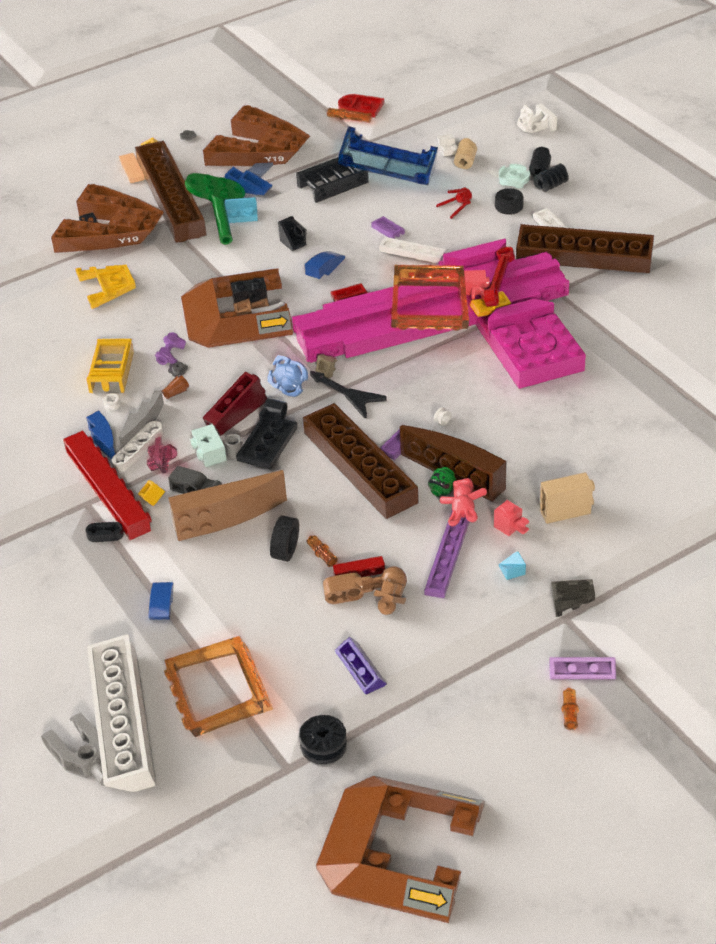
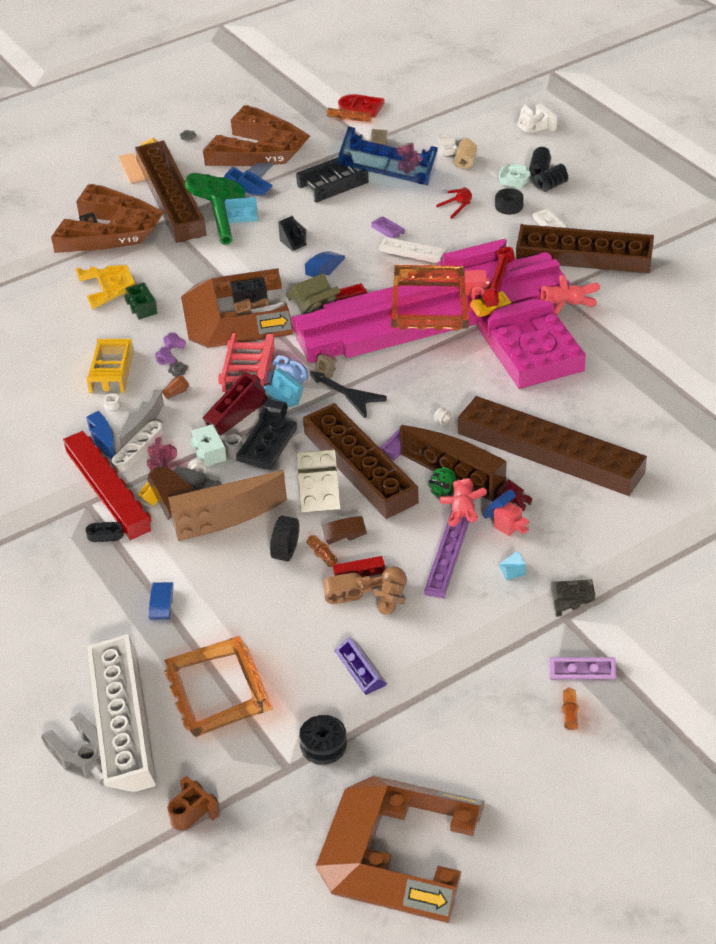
(140, 301): none -> dark green brick
(166, 484): none -> reddish brown slope
(192, 803): none -> dark orange pin
(197, 465): none -> white bush
(262, 368): none -> coral fence
(284, 388): none -> medium azure bracket
(312, 293): none -> olive bracket
(318, 480): none -> bracket
(347, 527): none -> reddish brown slope
(379, 136): none -> dark tan tile
(410, 157): none -> clear pink hips
(499, 502): none -> blue slope
(520, 498): none -> dark red plate
(552, 445): none -> reddish brown brick
(566, 497): tan brick -> none
(573, 294): none -> coral animal

